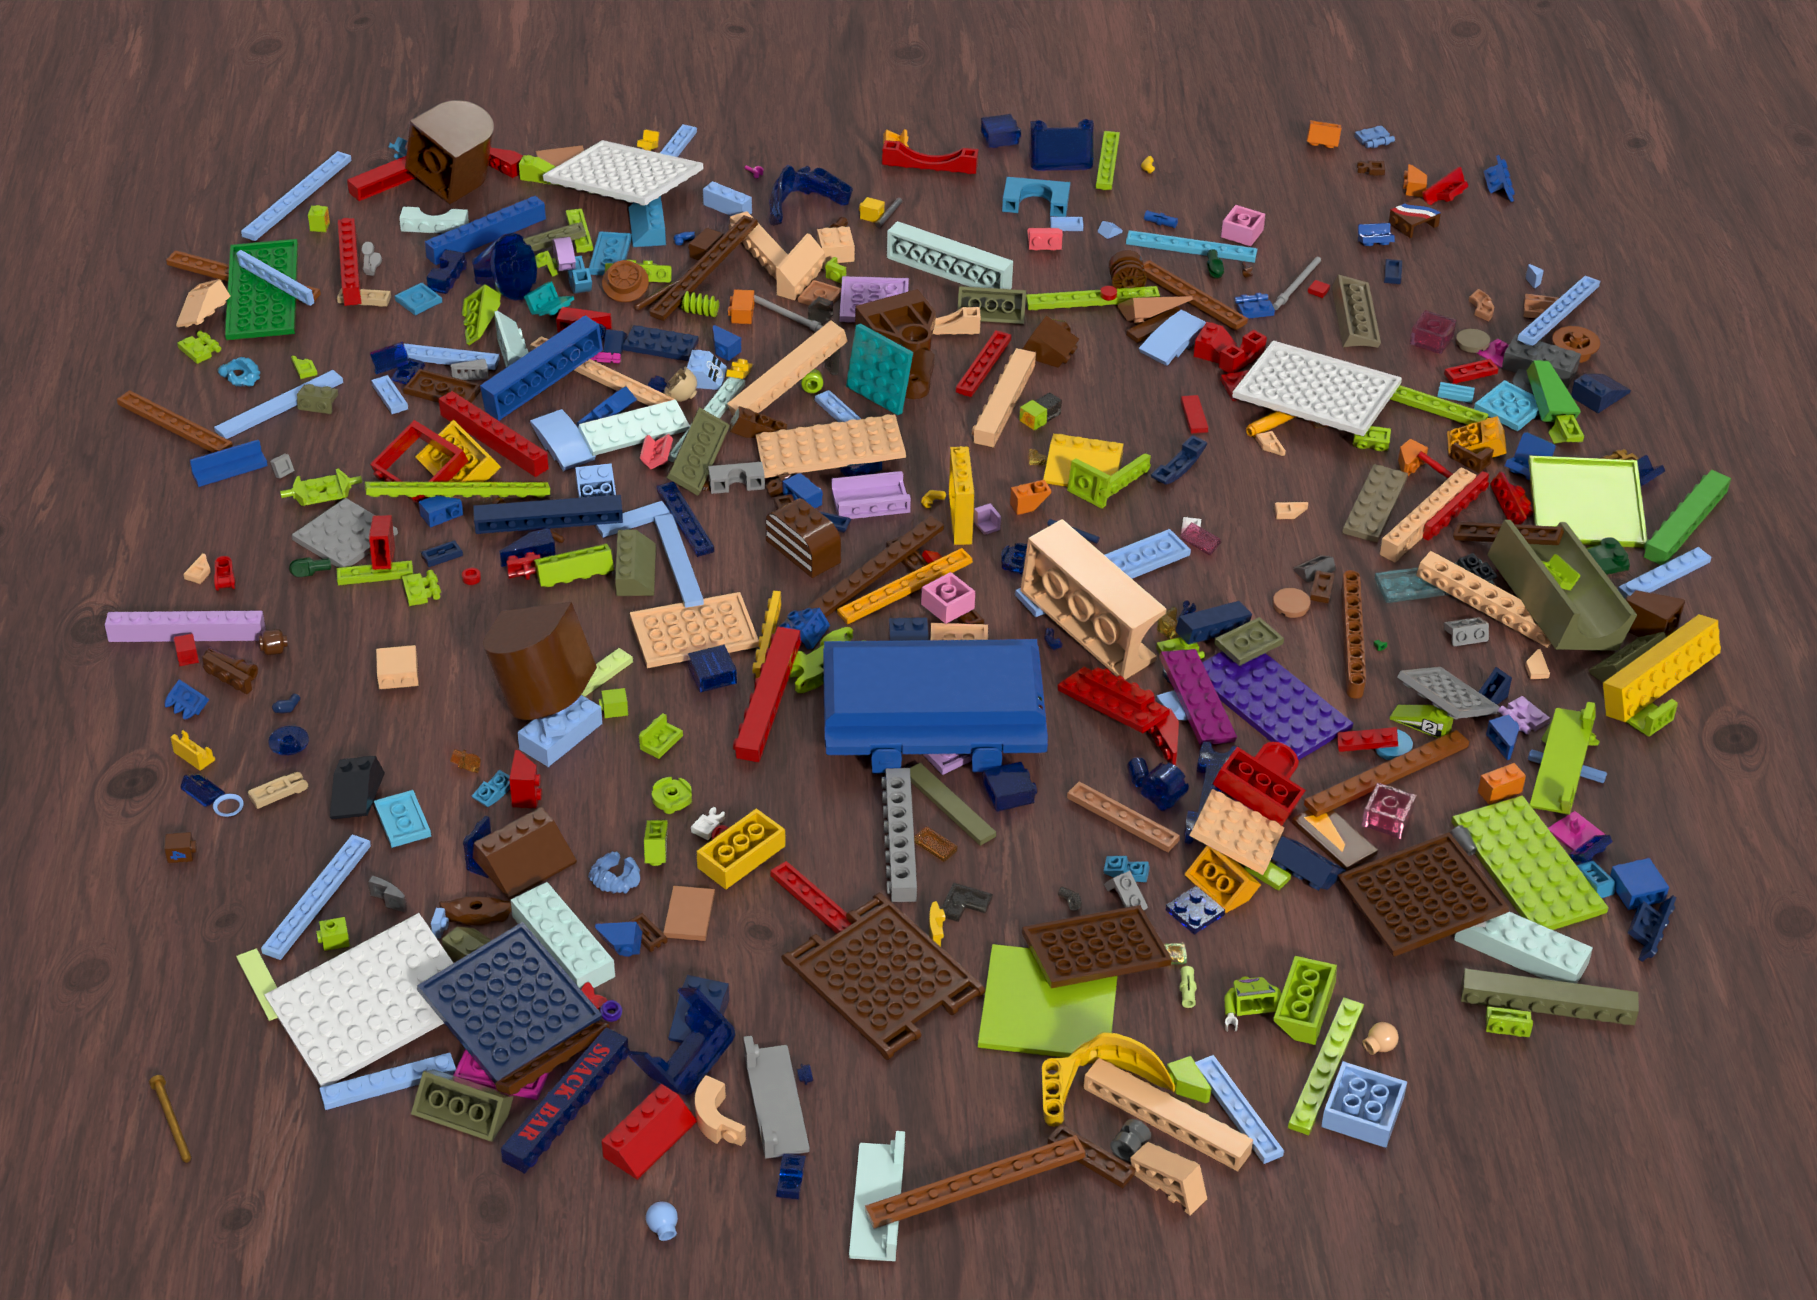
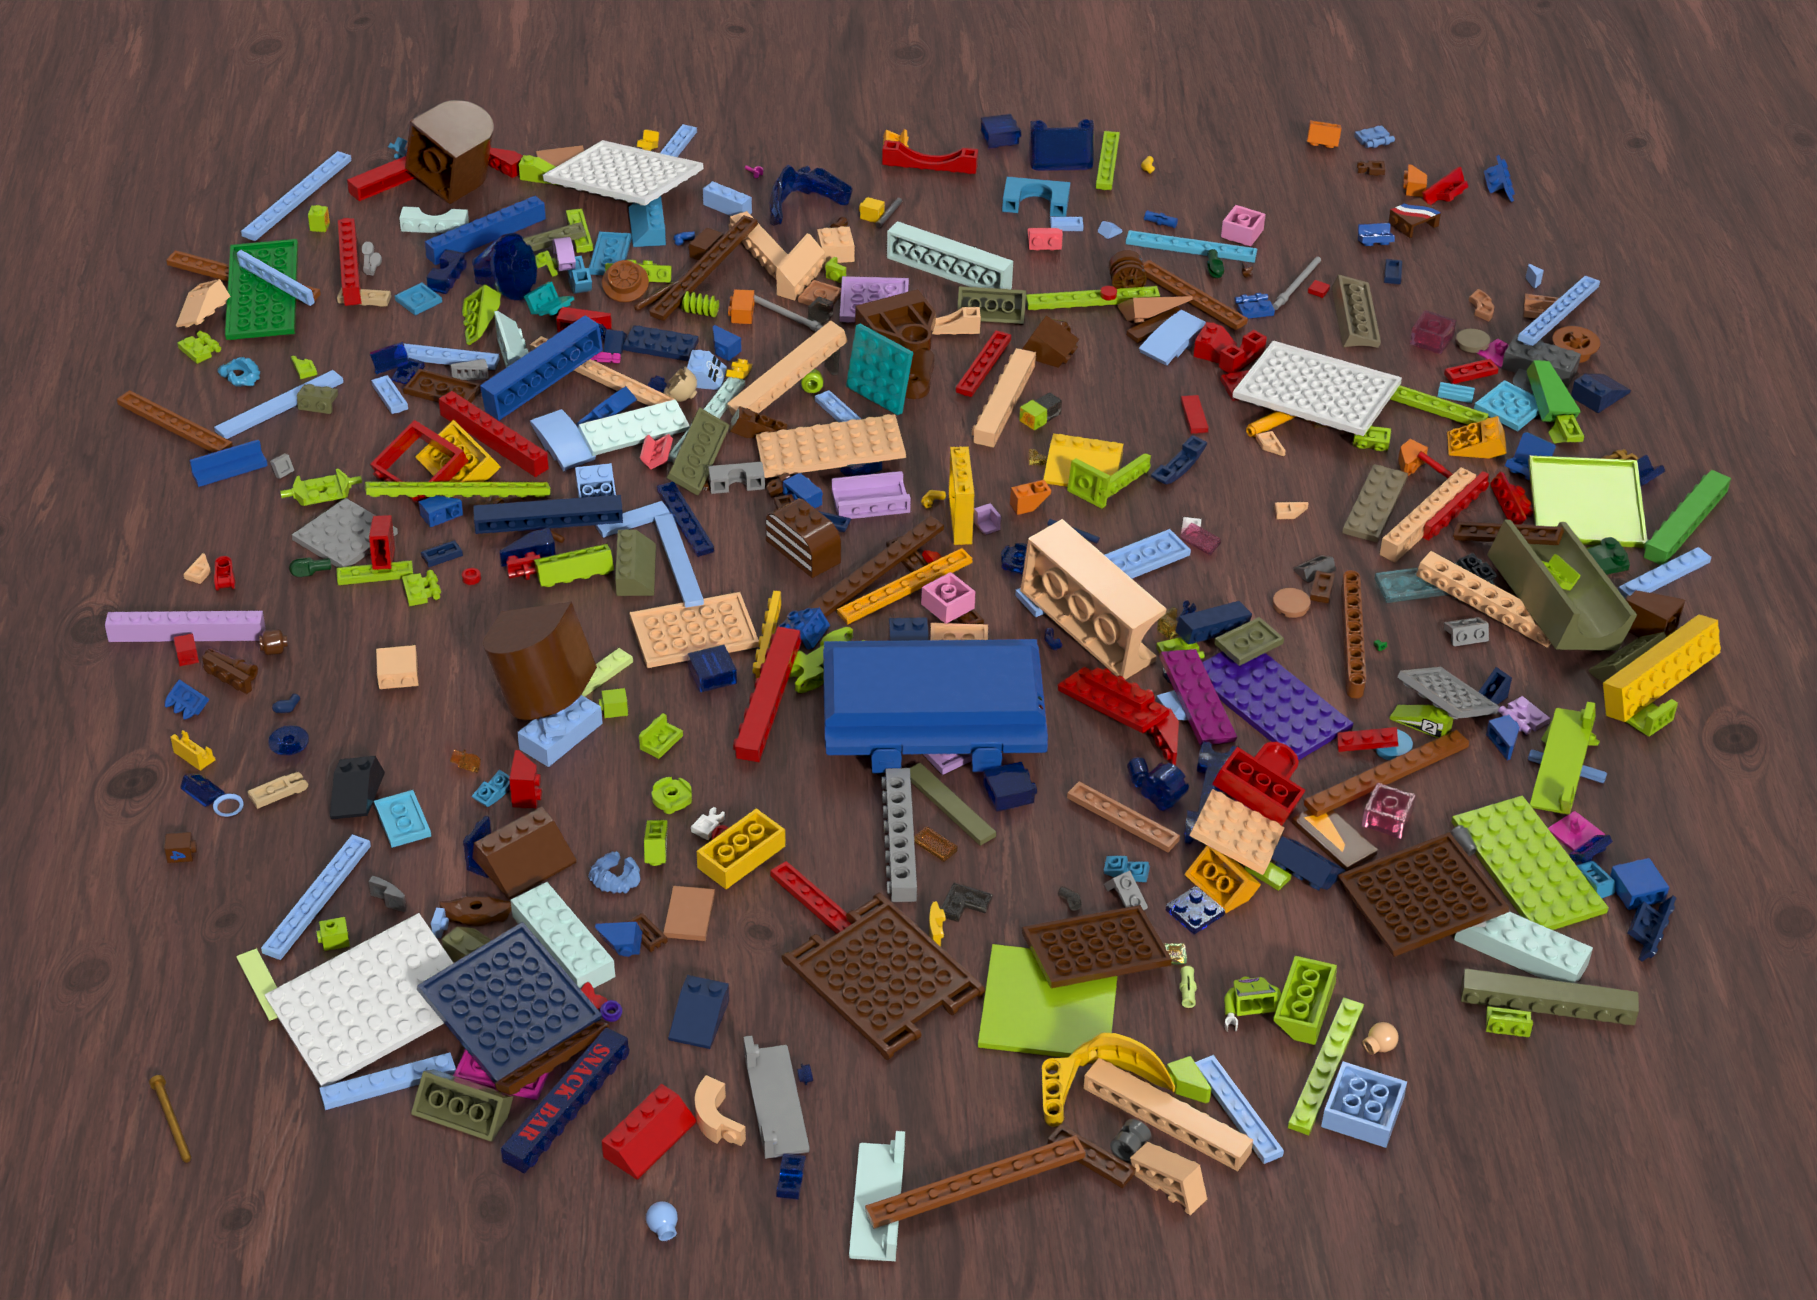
(697, 1053): clear blue windscreen -> none
(1471, 460): reddish brown bracket -> none
(1501, 783): orange brick -> none
(1537, 666): light nougat tile -> none

